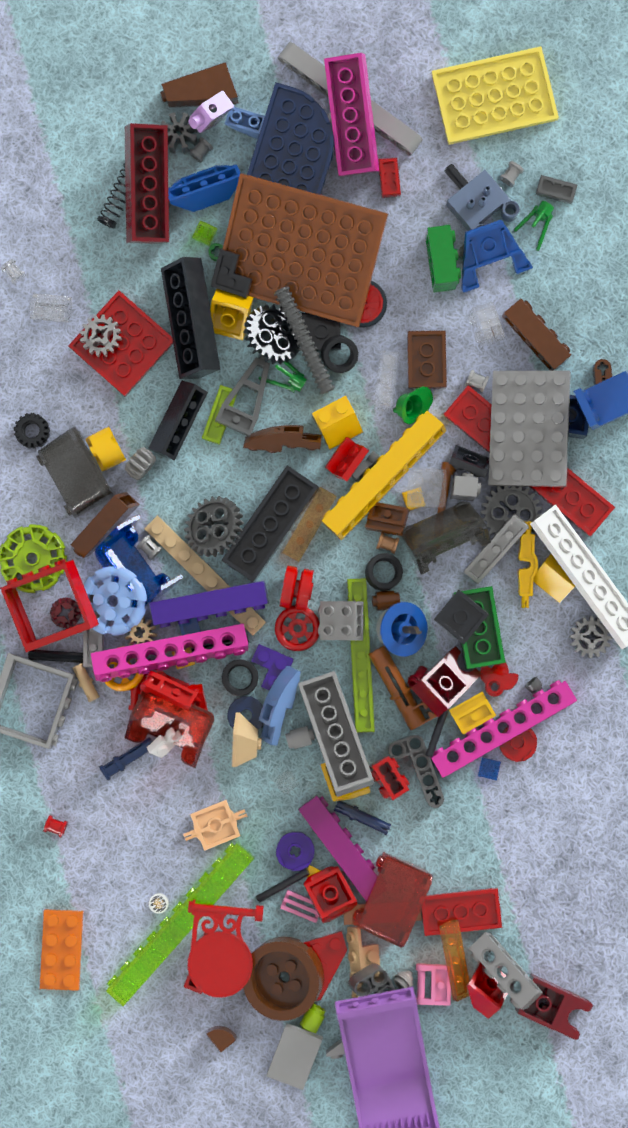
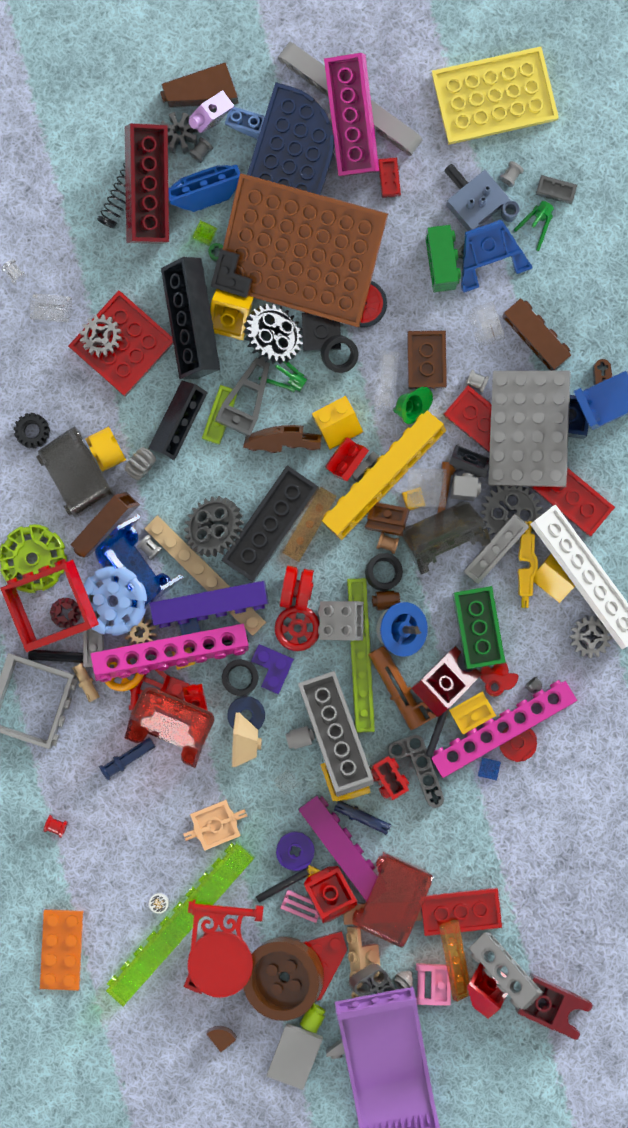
(162, 745): white plate -> none
(169, 690): red plate -> none
(278, 699): medium blue slope -> none
(304, 340): dark grey piece -> none
(413, 679): dark red pin -> none
(461, 616): black plate -> none

